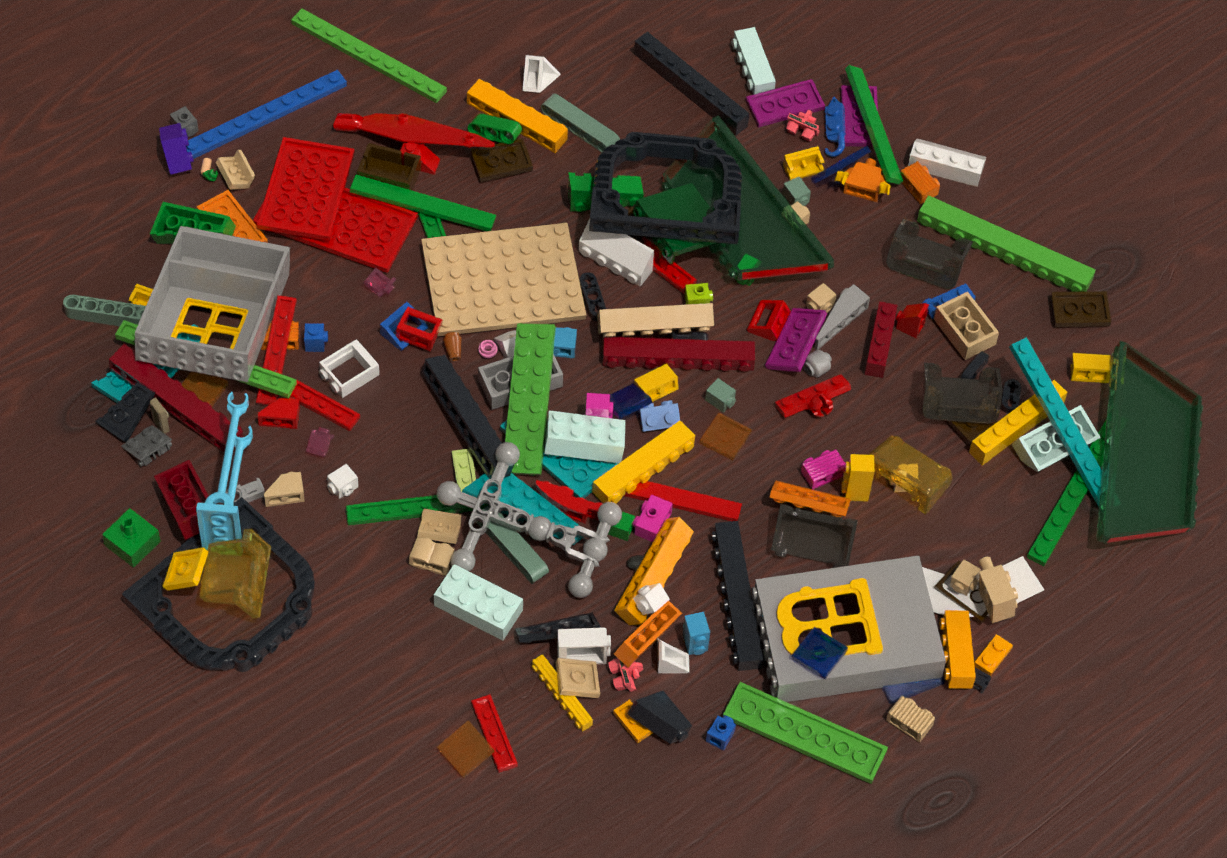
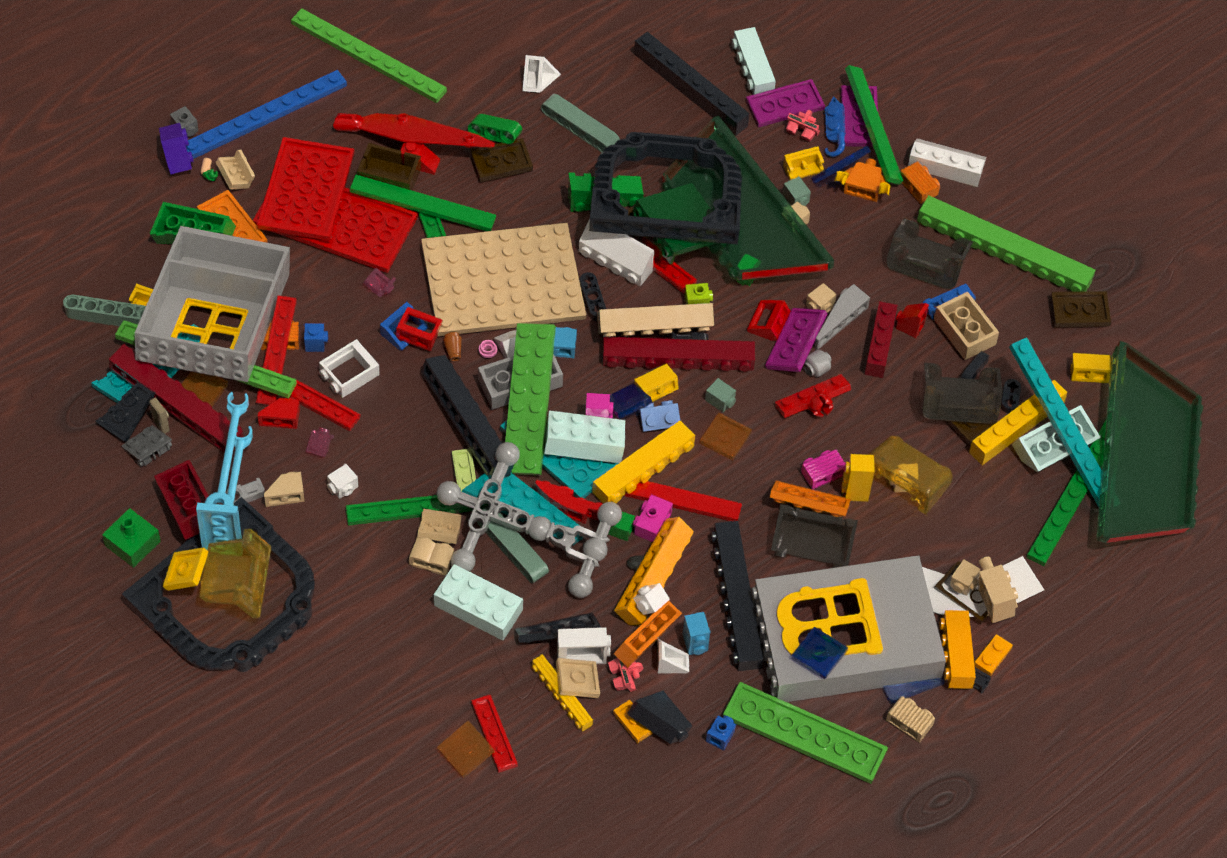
(534, 125): light orange brick -> none

